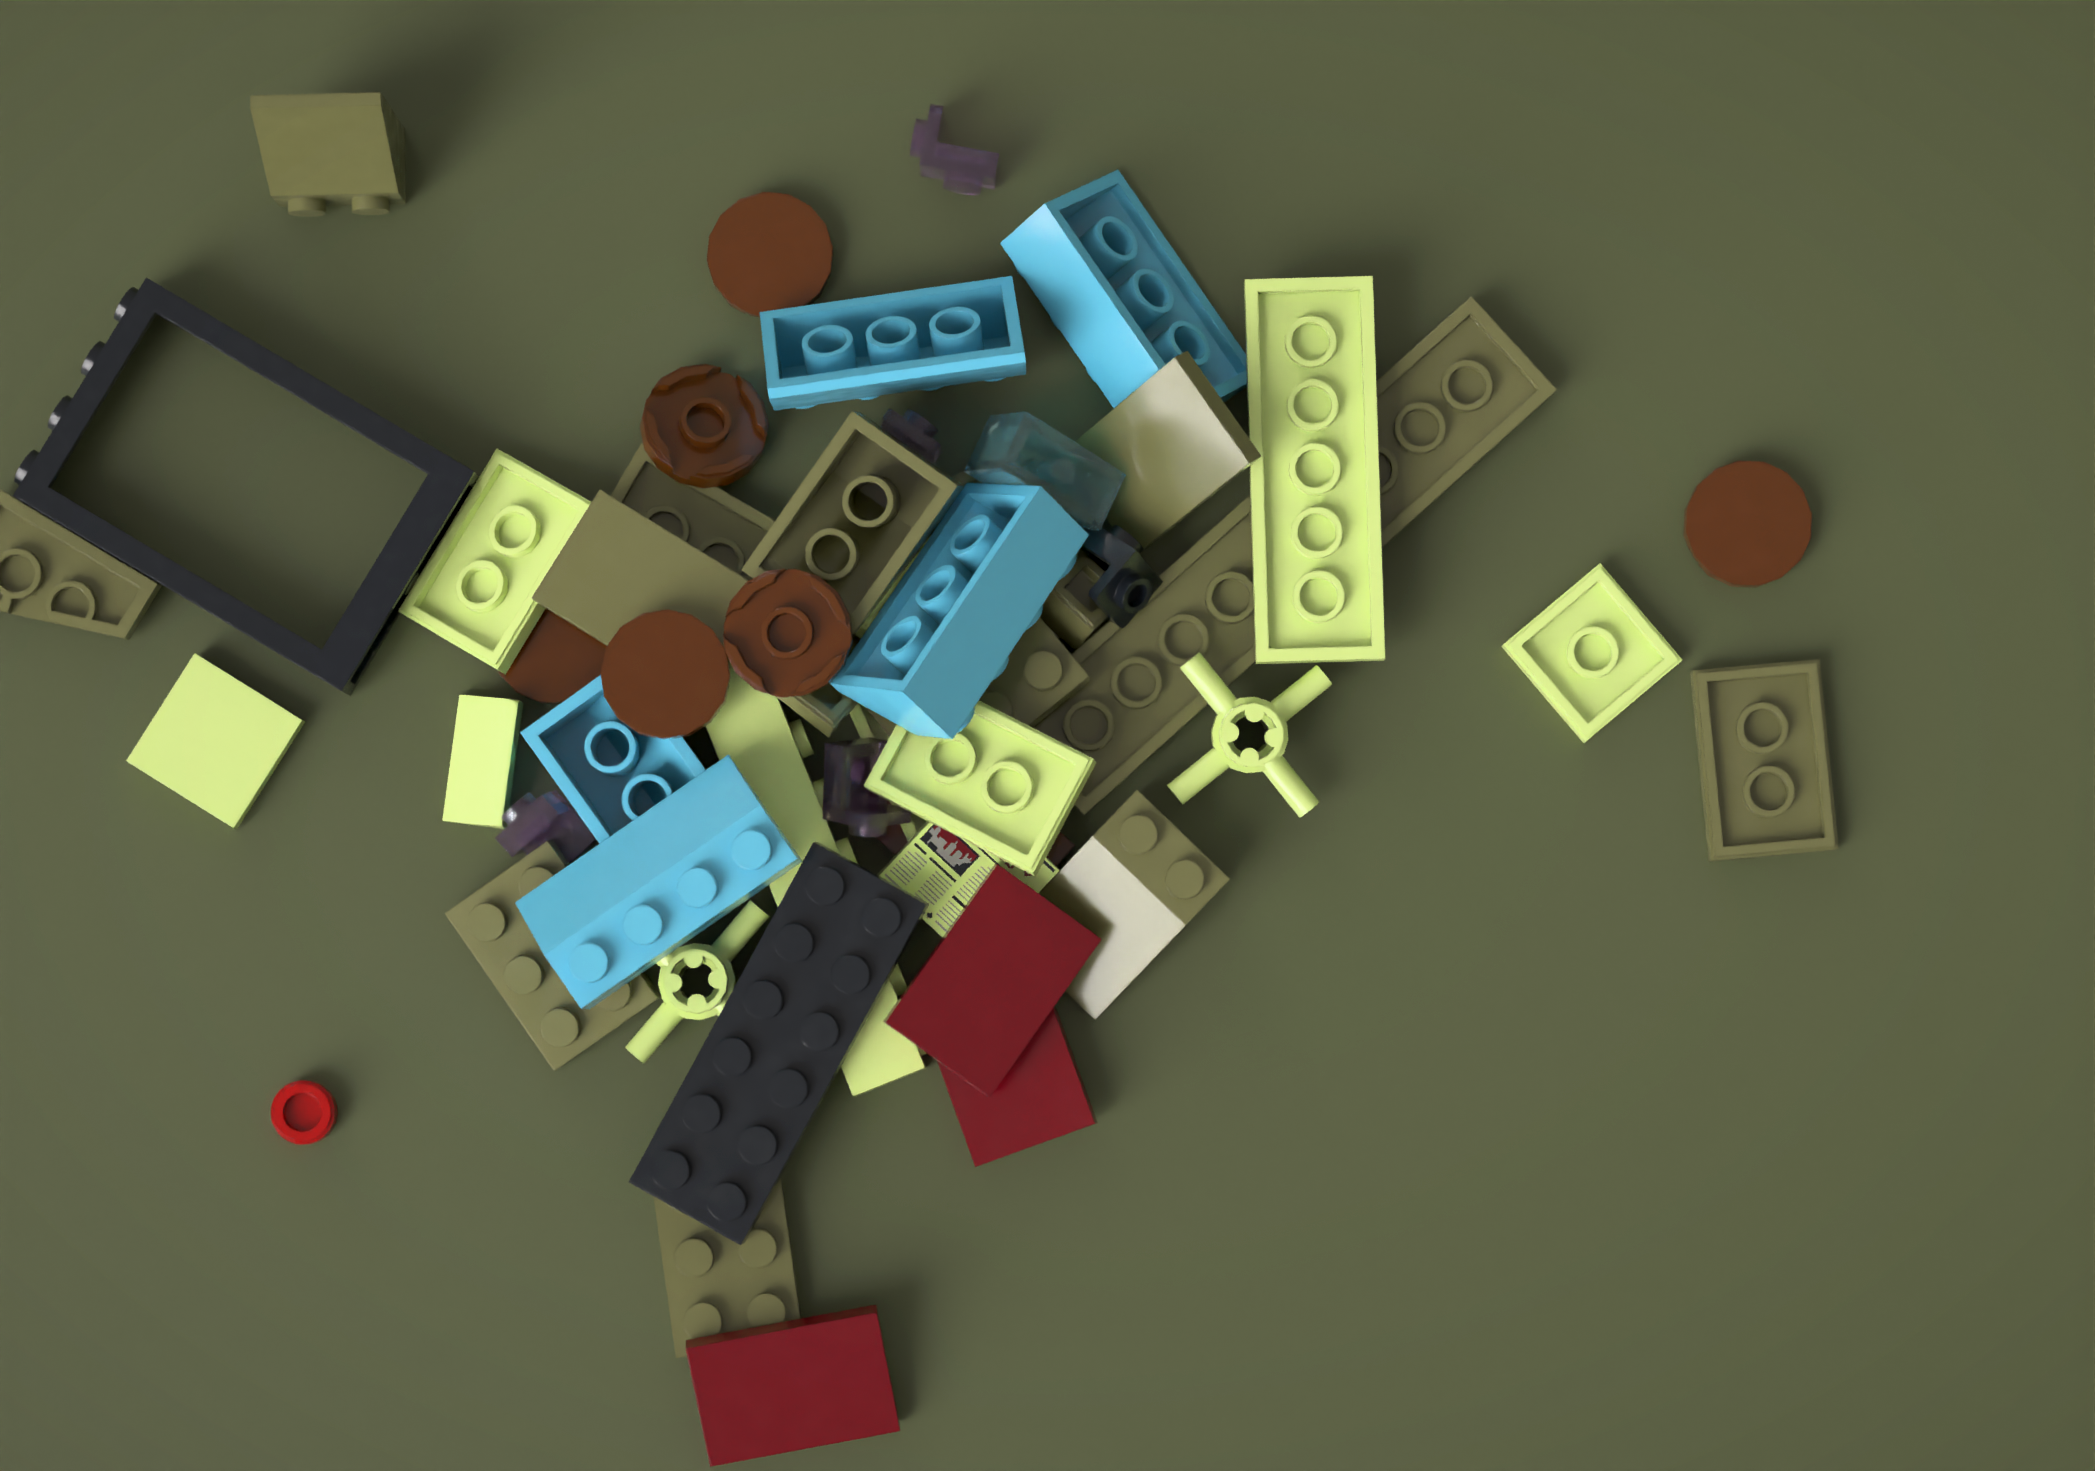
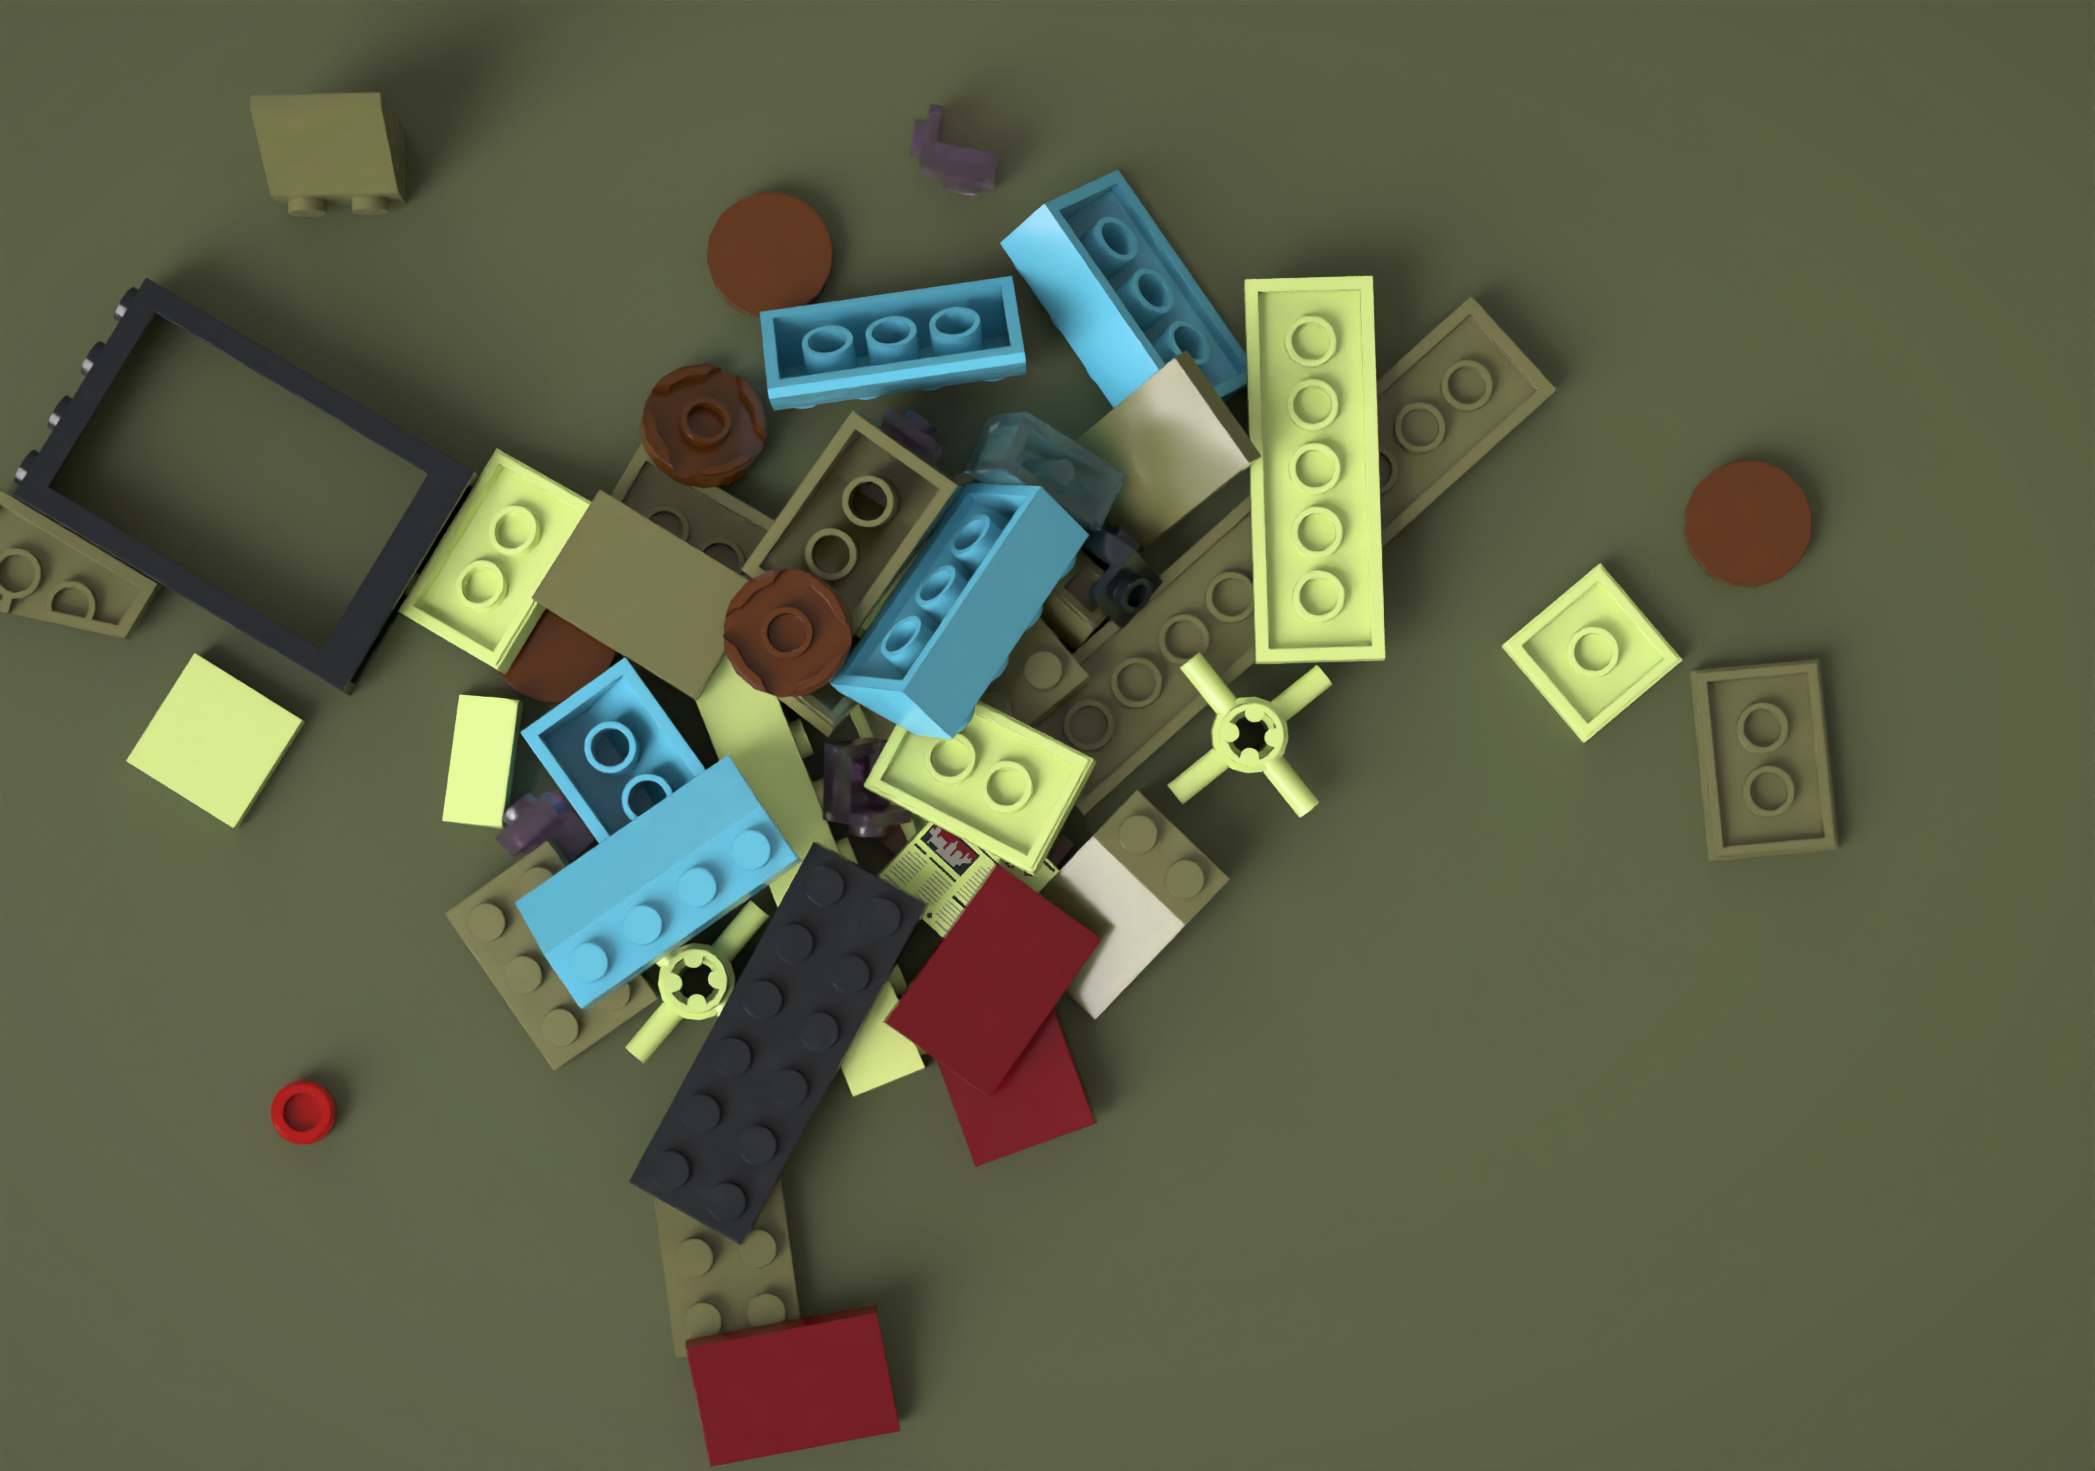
(665, 674): reddish brown tile -> none

